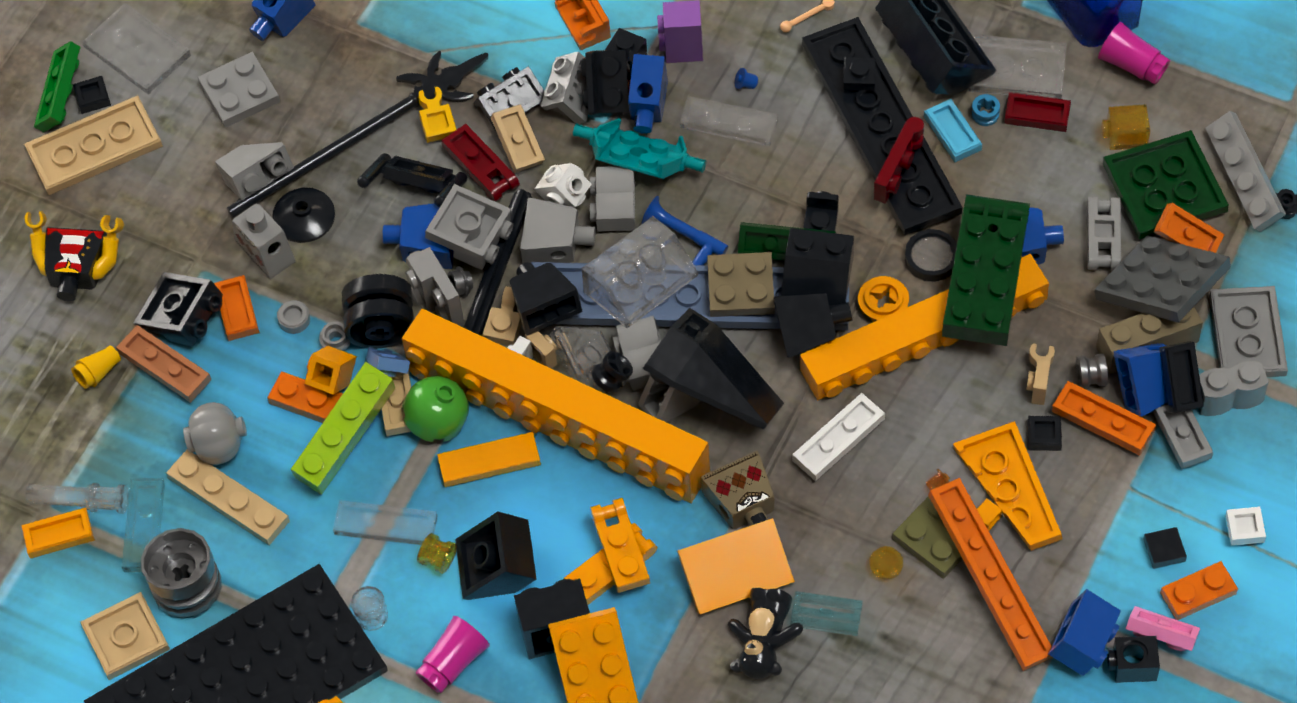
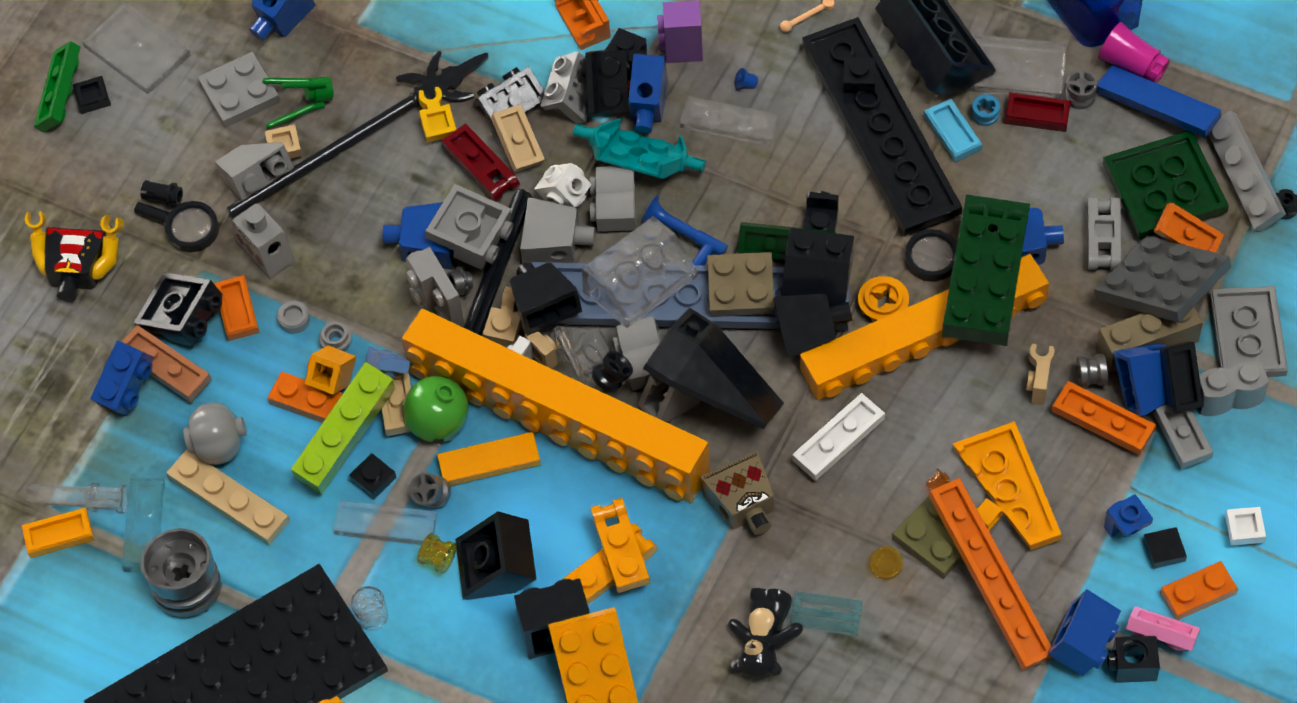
(93, 145): tan tile -> none
(94, 368): yellow cone -> none
(122, 378): none -> blue bracket
(125, 635): tan tile -> none
(163, 193): none -> black pin
(188, 226): none -> piece
(288, 137): none -> tan plate
(307, 224): black dish -> none
(315, 89): none -> green plant
(372, 476): none -> black plate
(377, 310): black wheel -> none
(415, 173): black plate -> none
(423, 485): none -> flat silver wheel
(451, 654): dark pink plant -> none
(733, 564): light orange tile -> none
(898, 159): dark red plate -> none
(1044, 433): black tile -> none
(1087, 86): none -> flat silver wheel
(1126, 126): clear yellow brick -> none
(1127, 517): none -> blue bracket
(1158, 101): none -> blue tile

